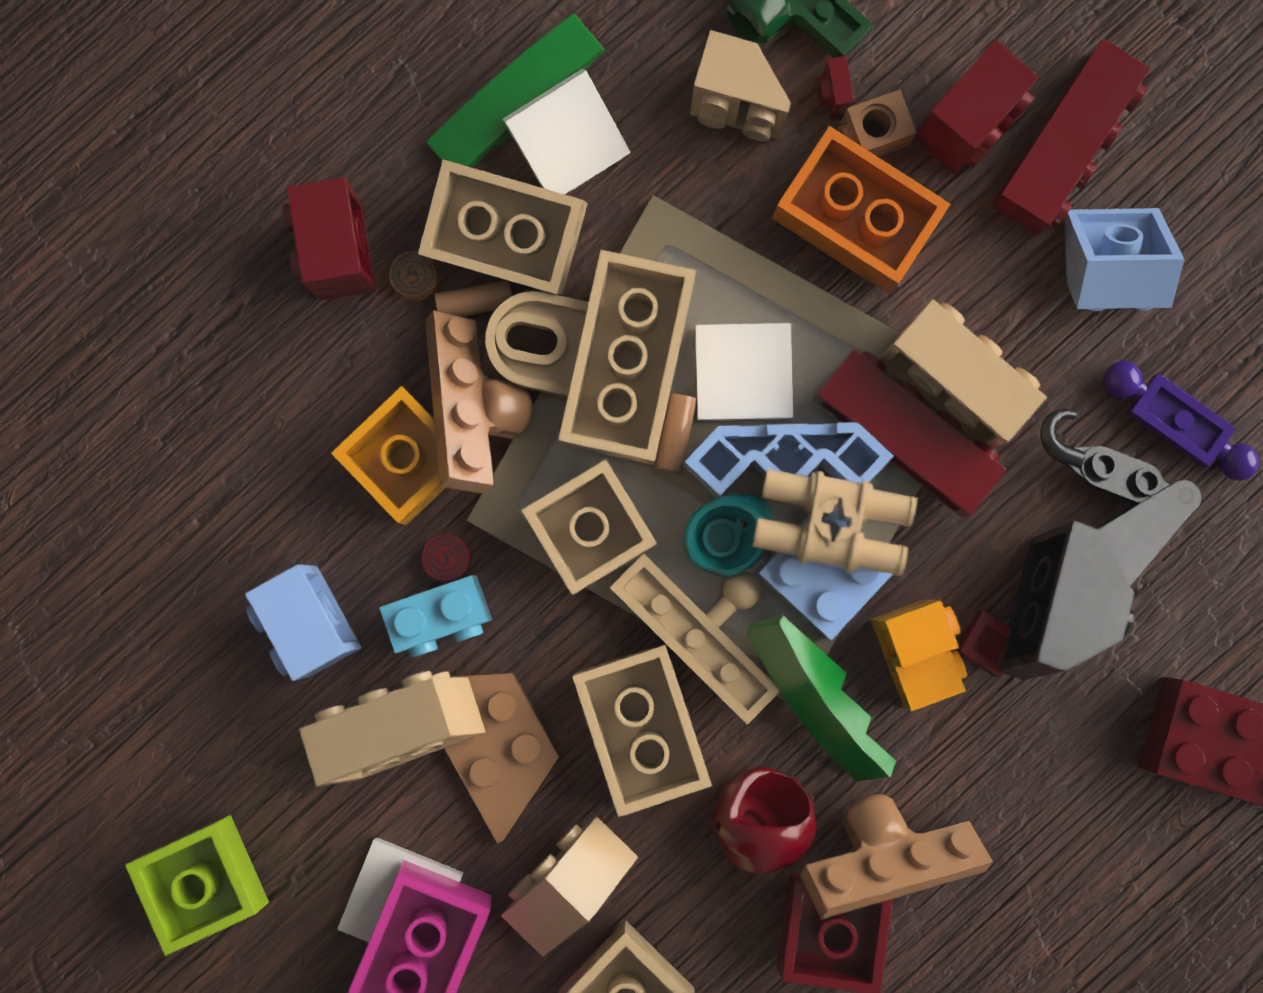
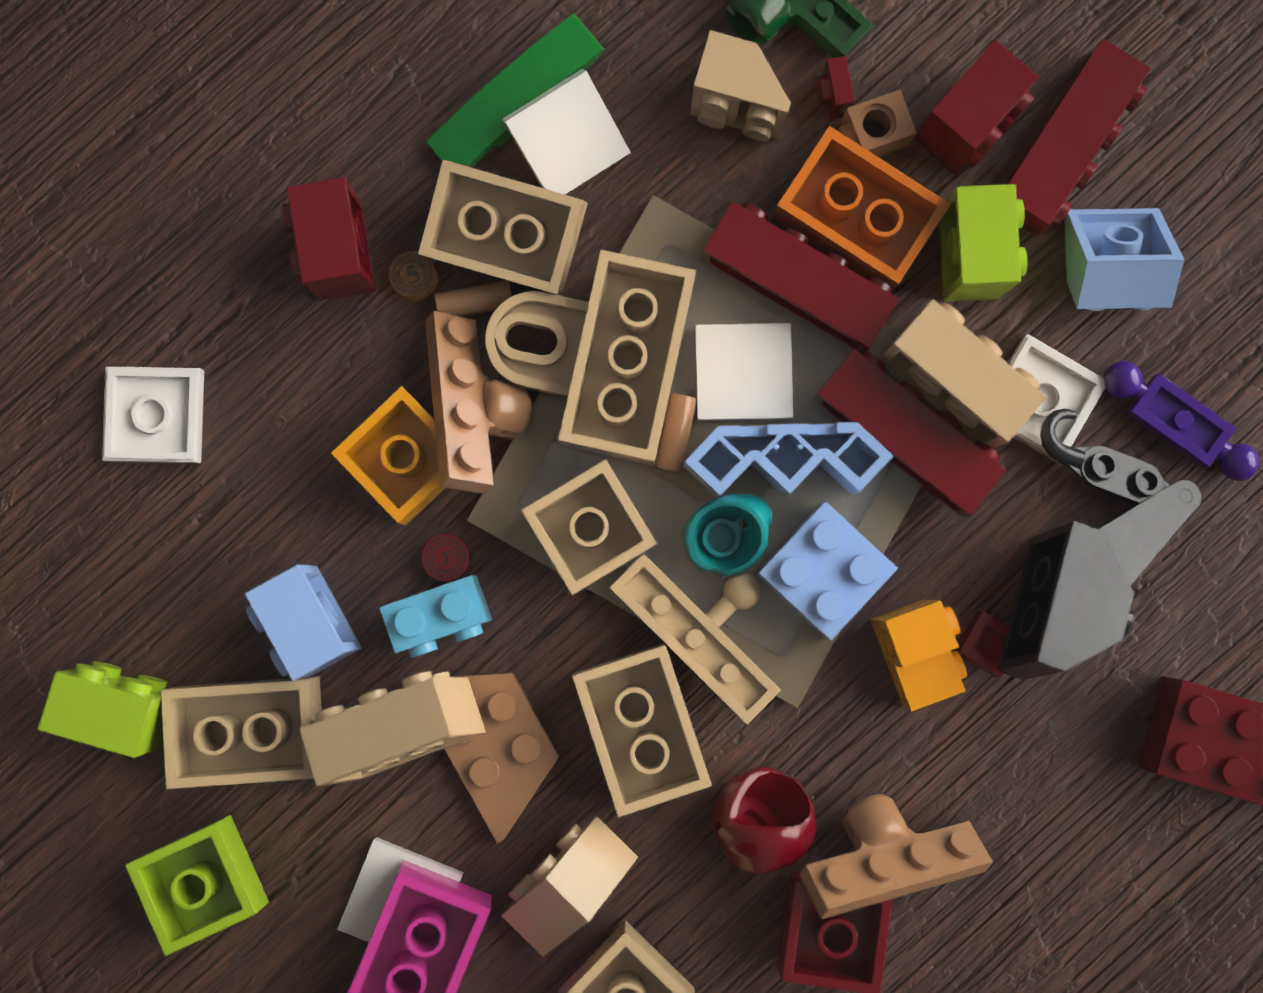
(106, 709): none -> lime brick
(153, 415): none -> white tile
(238, 731): none -> tan brick
(798, 277): none -> dark red brick
(814, 693): green slope -> none
(855, 505): tan pin -> none
(981, 243): none -> lime brick
(1064, 385): none -> white tile

